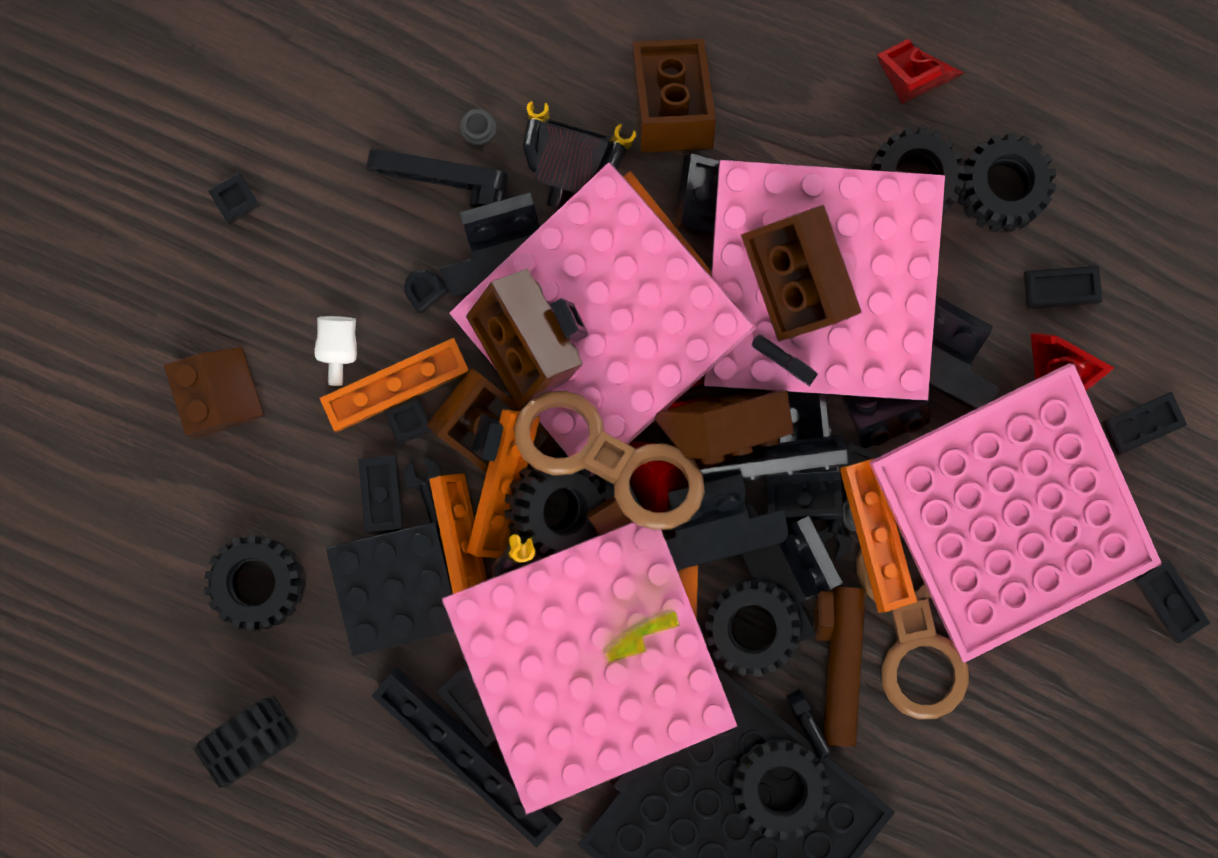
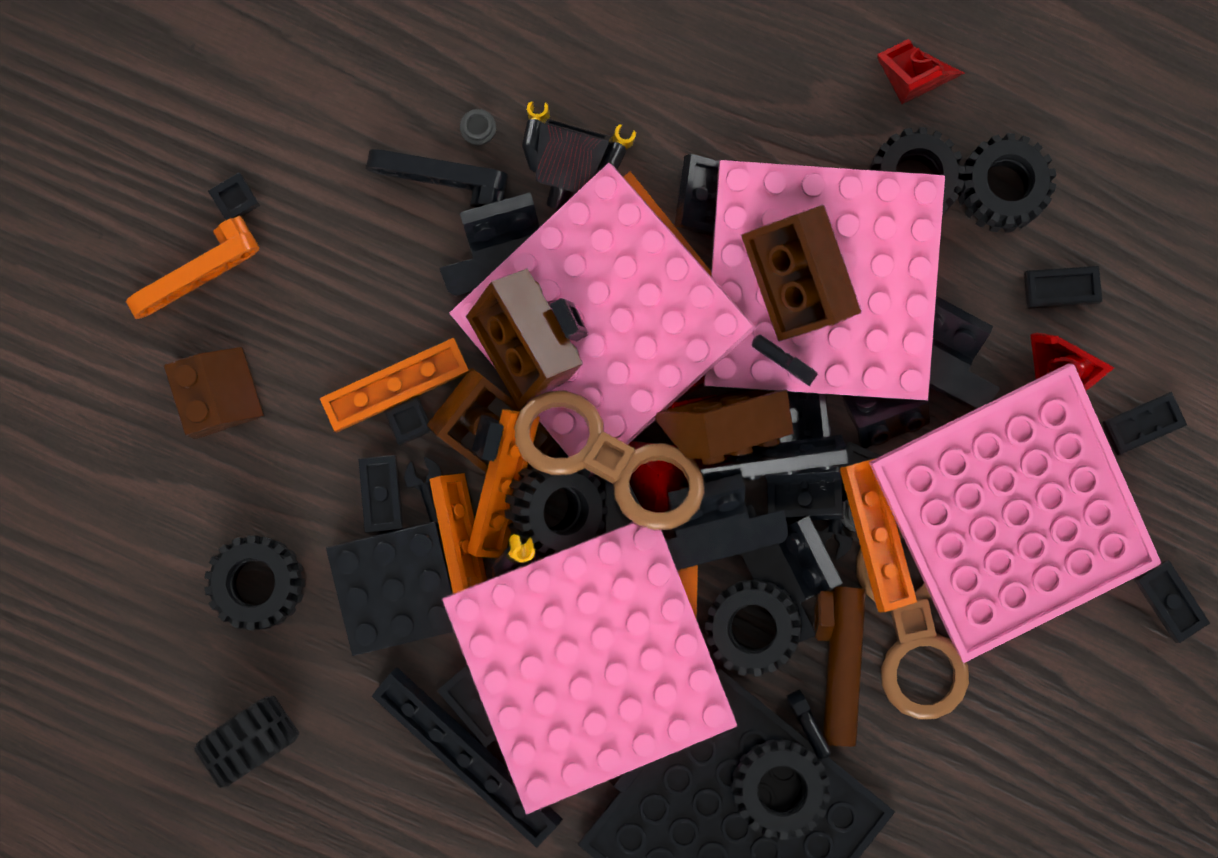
(235, 247): none -> orange beam
(336, 345): white piece -> none
(424, 289): black tile -> none
(608, 516): reddish brown tile -> none
(631, 640): clear neon green slope -> none
(673, 95): reddish brown slope -> none

